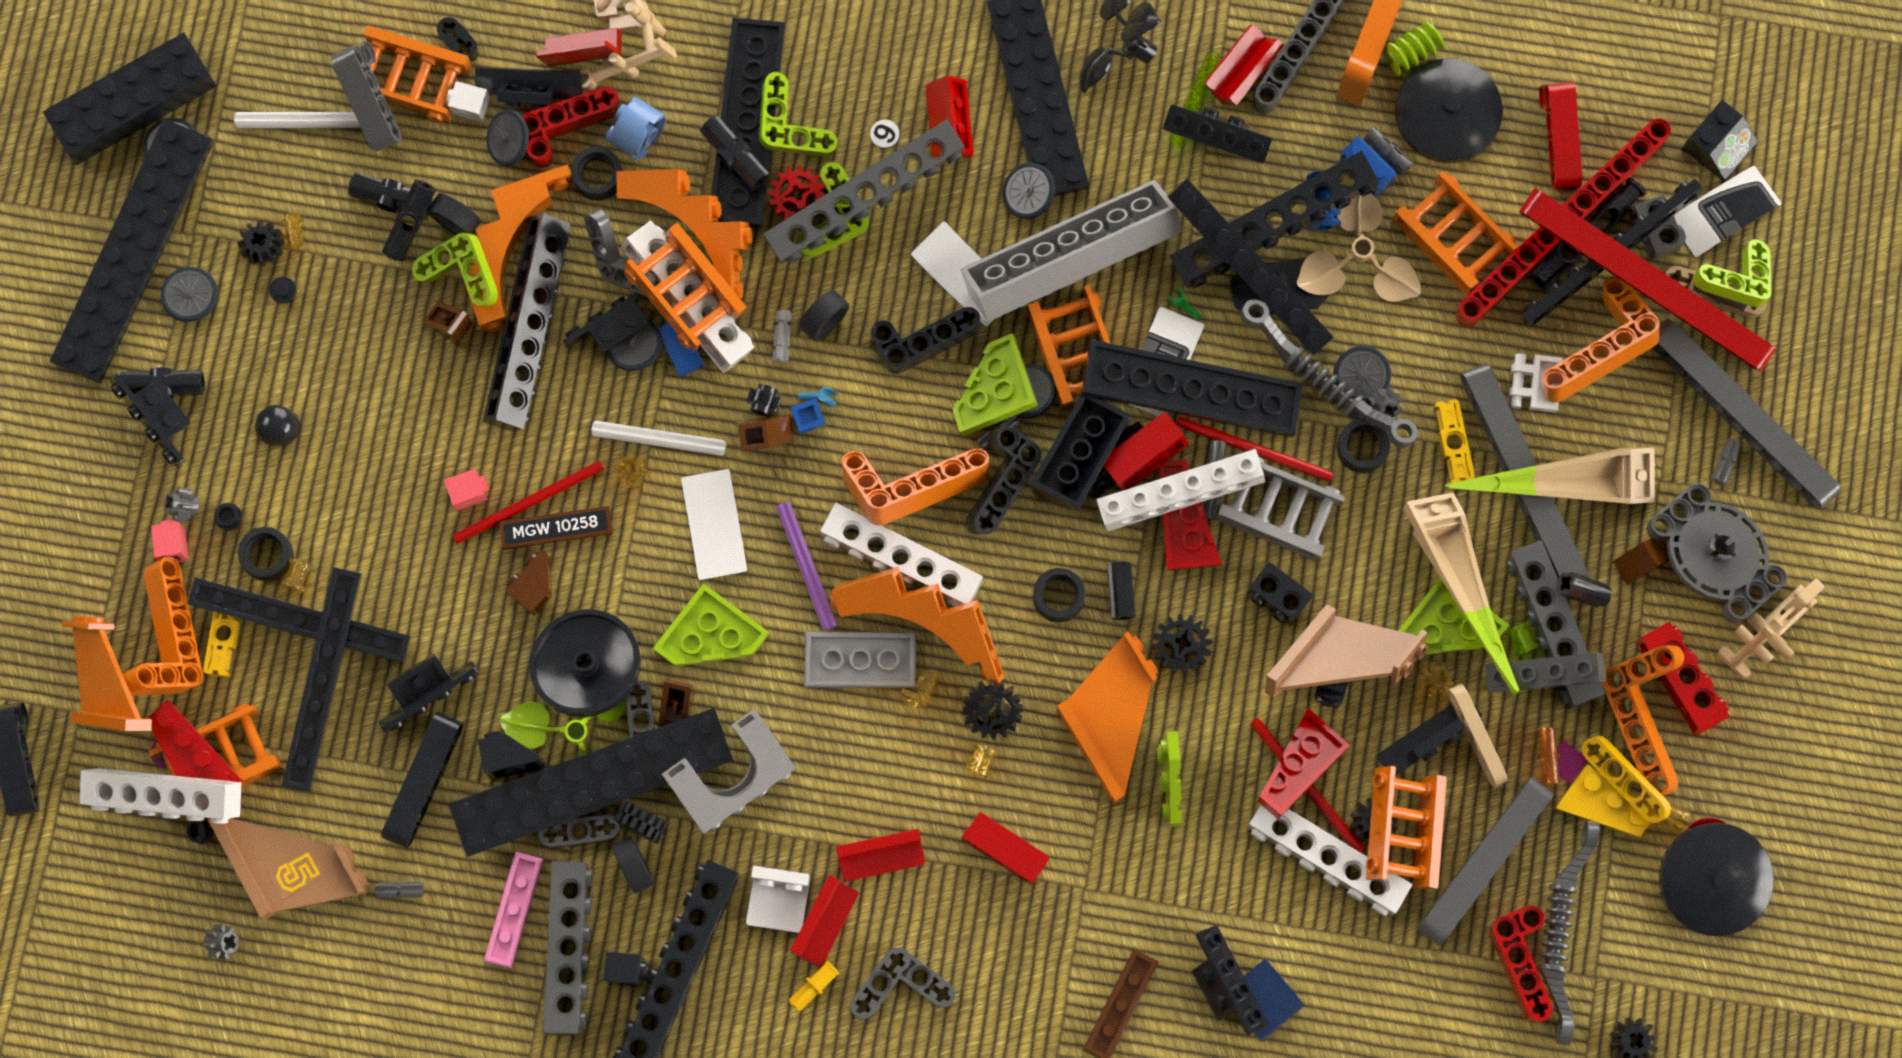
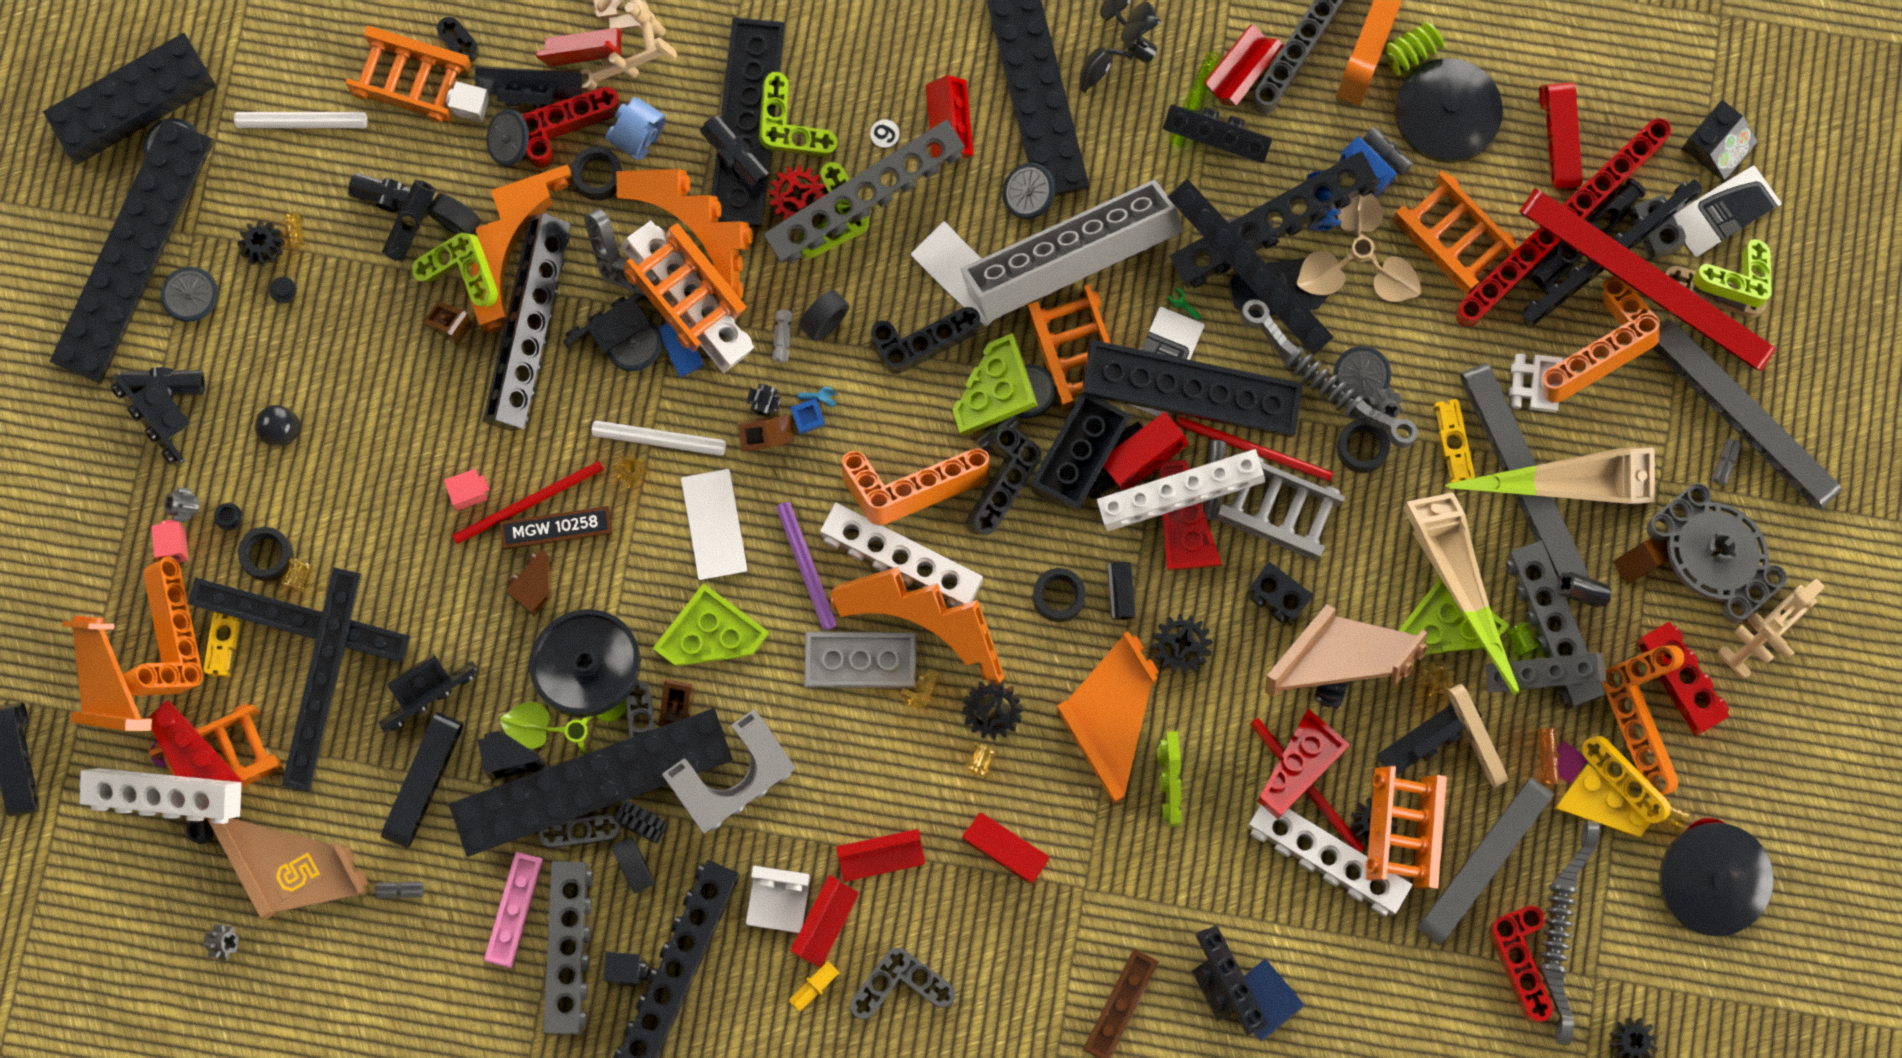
(365, 95): dark grey beam -> none

